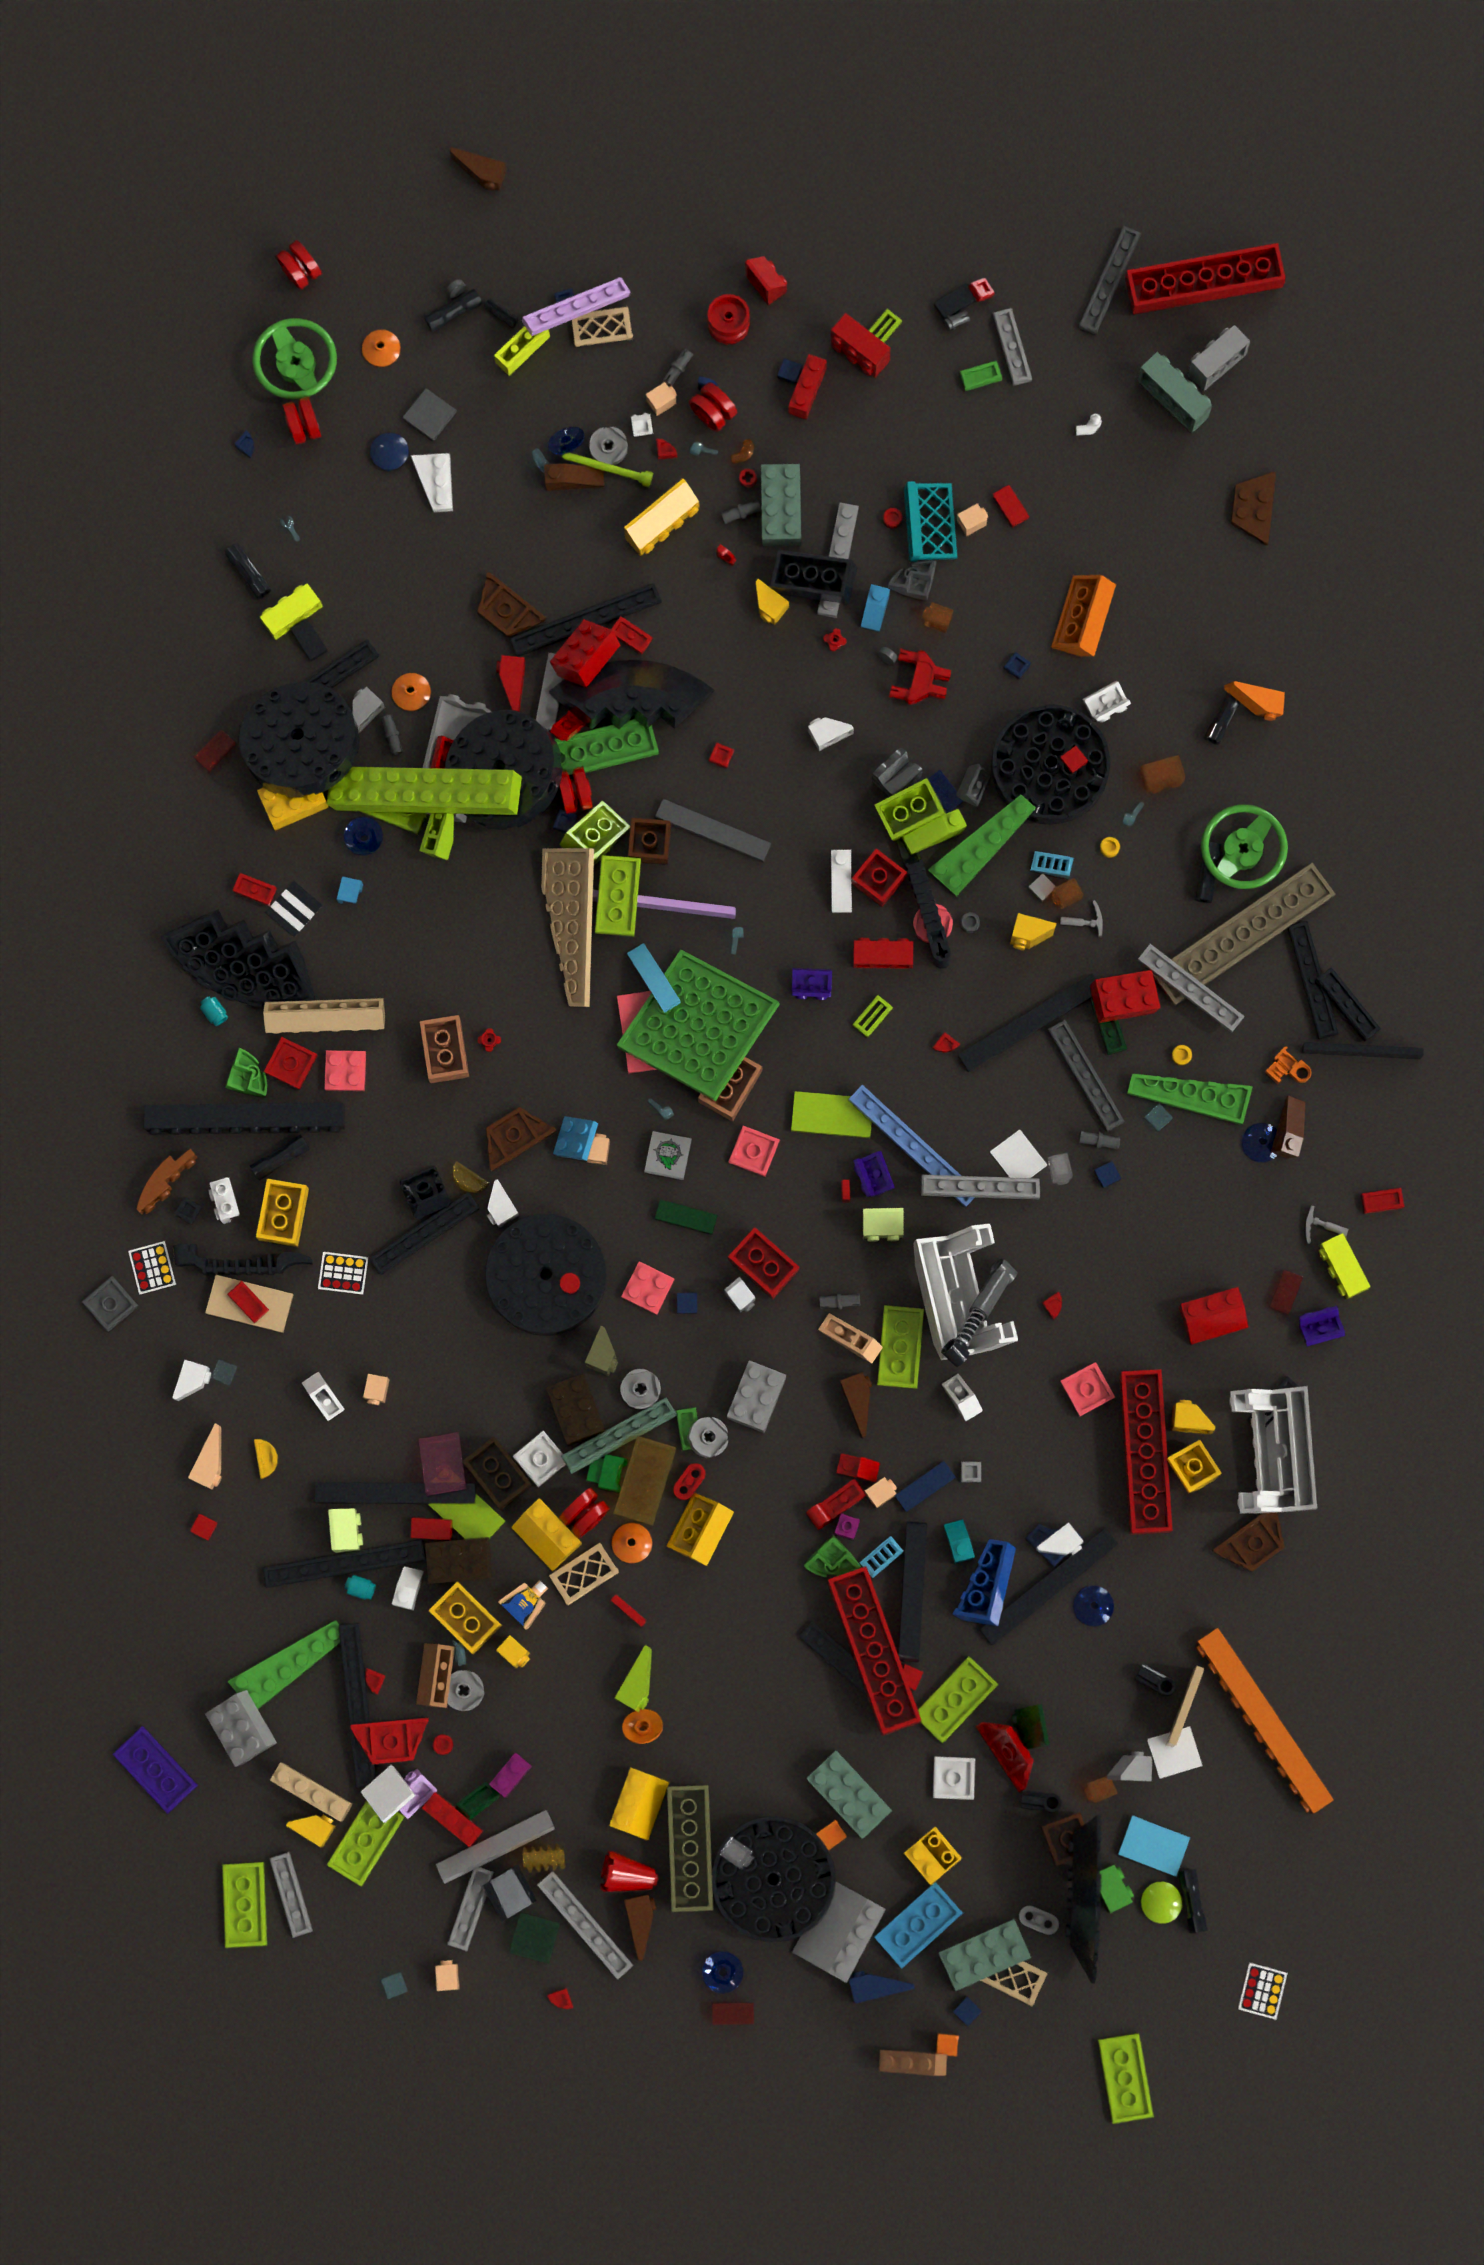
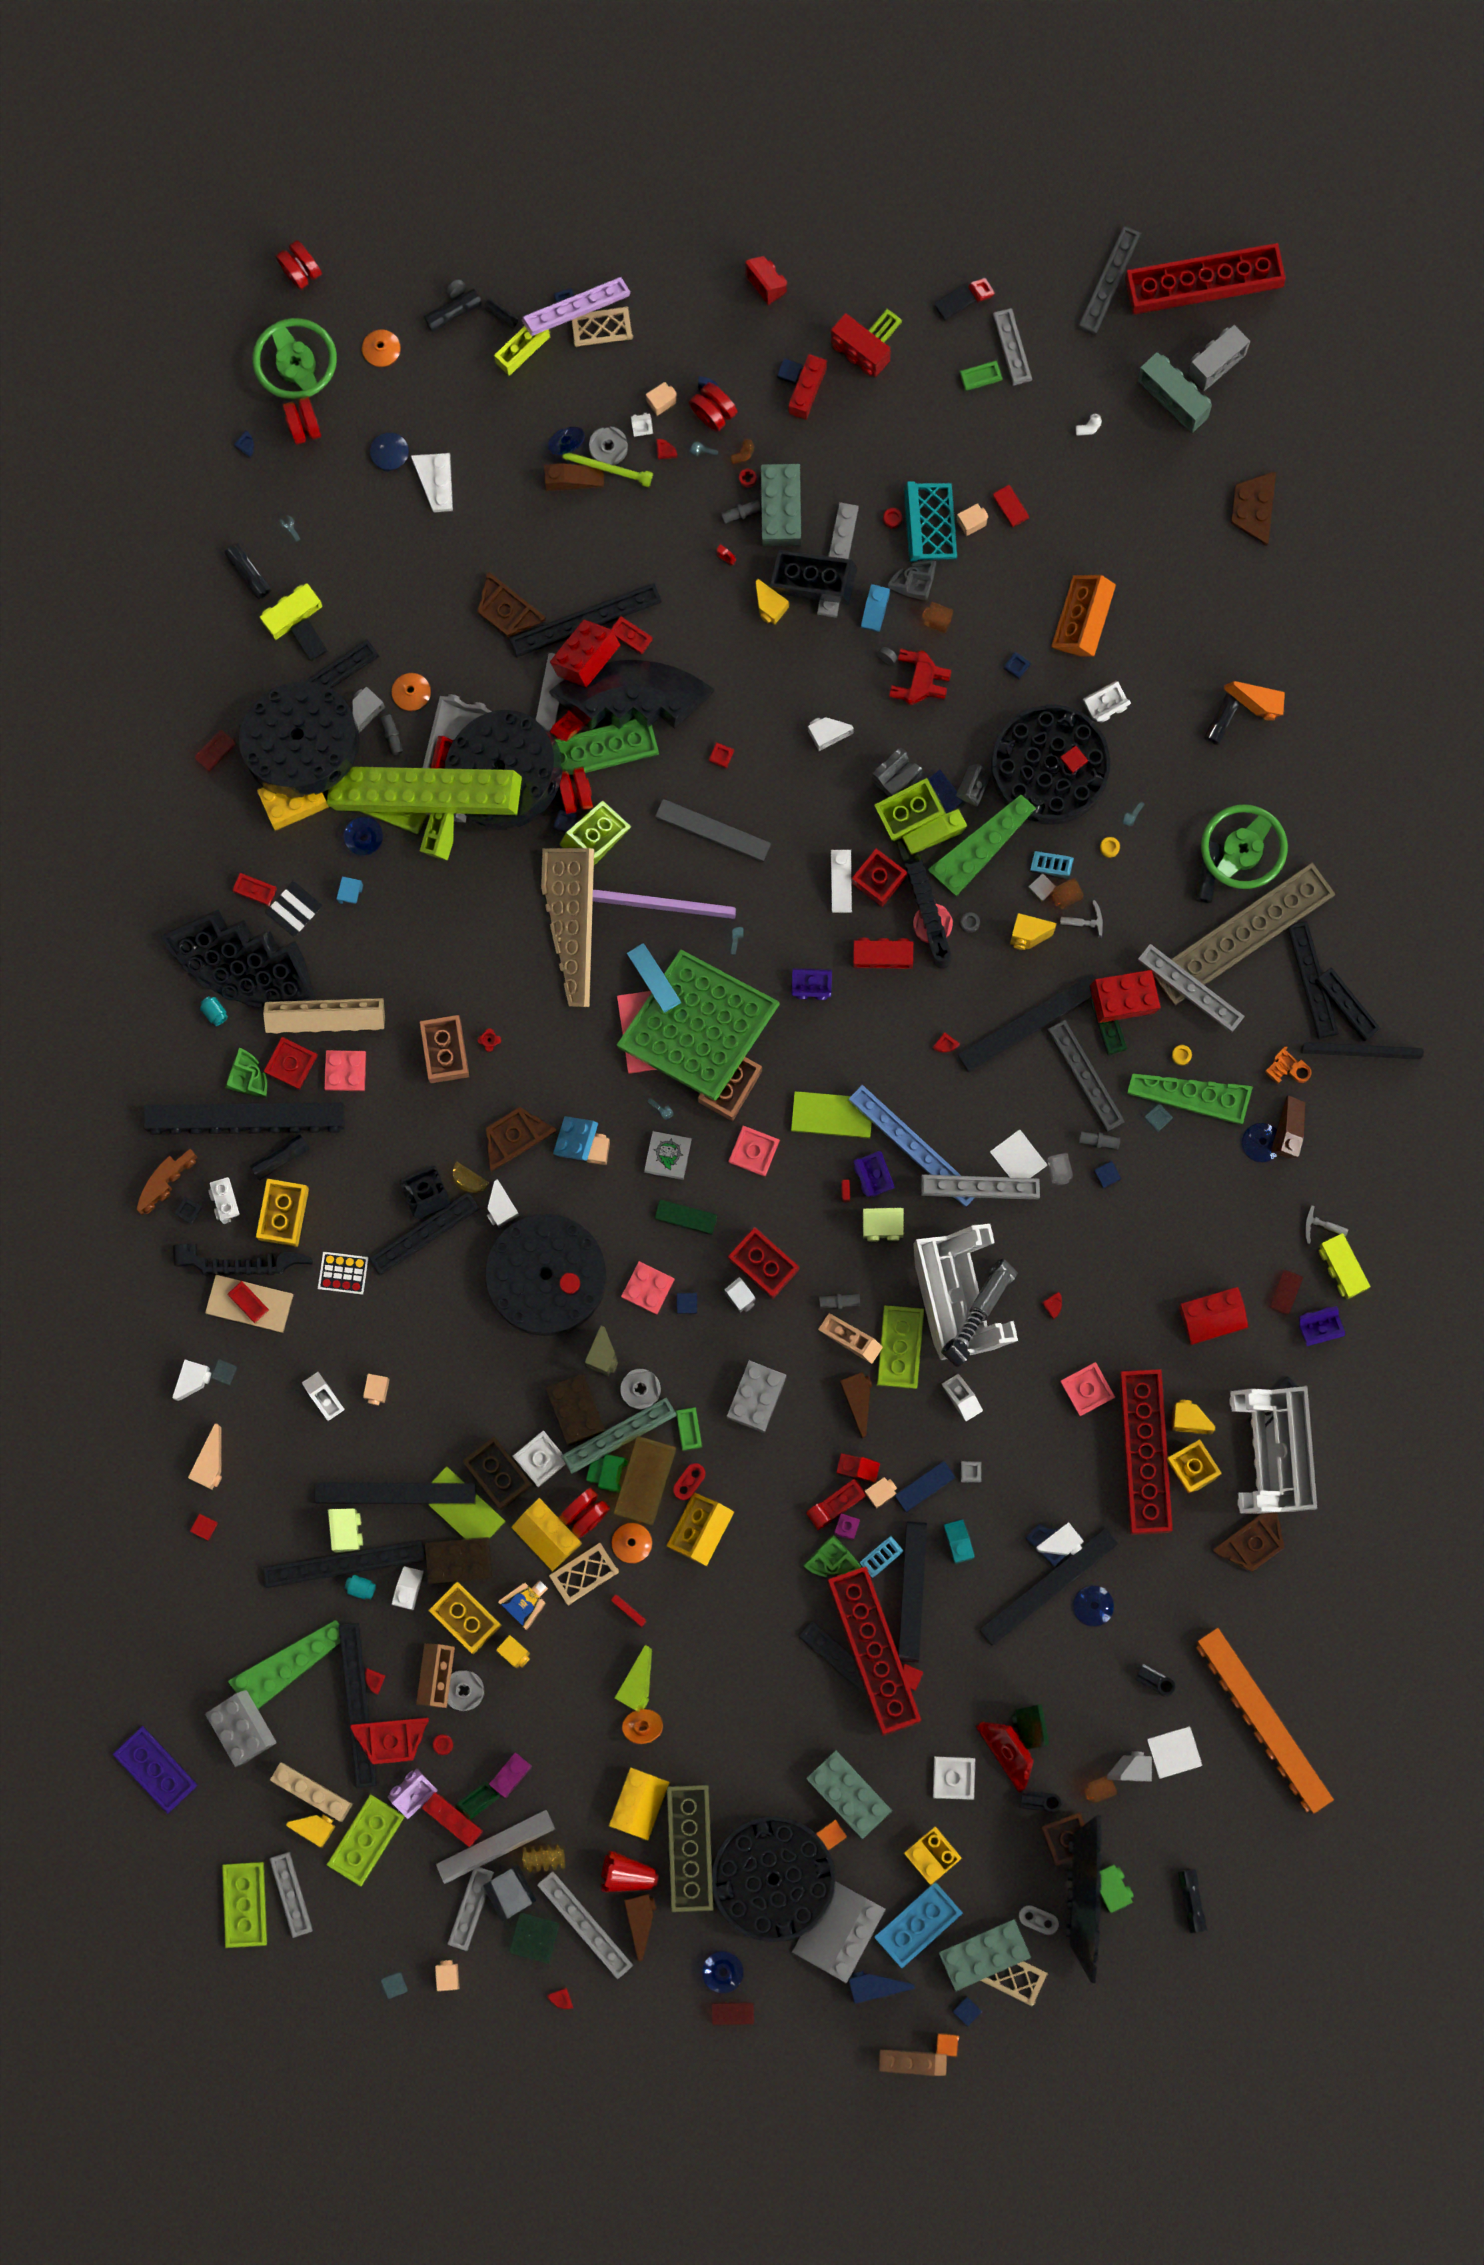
(110, 1303): dark grey tile -> none
(152, 1267): sticker -> none
(266, 1457): yellow tile -> none
(387, 1793): white tile -> none
(429, 414): dark grey tile -> none
(431, 1528): red tile -> none
(442, 1463): clear pink tile -> none
(459, 1653): clear light blue tile -> none
(484, 170): reddish brown slope -> none
(512, 677): red slope -> none
(539, 459): clear light blue tile -> none
(617, 895): lime tile -> none
(650, 840): reddish brown brick -> none
(661, 518): yellow slope -> none
(677, 367): dark grey pin -> none
(697, 1439): light grey plate -> none
(728, 319): red wheel -> none
(737, 1853): clear brick -> none
(834, 645): red plate -> none
(862, 1028): lime tile -> none
(955, 320): dark grey pin -> none
(956, 1699): lime tile -> none
(988, 1585): blue wedge -> none
(1125, 2078): lime tile -> none
(1154, 1846): medium azure tile -> none
(1161, 1902): lime dish -> none
(1162, 774): clear orange brick -> none
(1184, 1706): tan tile -> none
(1262, 1991): sticker -> none
(1382, 1200): red tile -> none

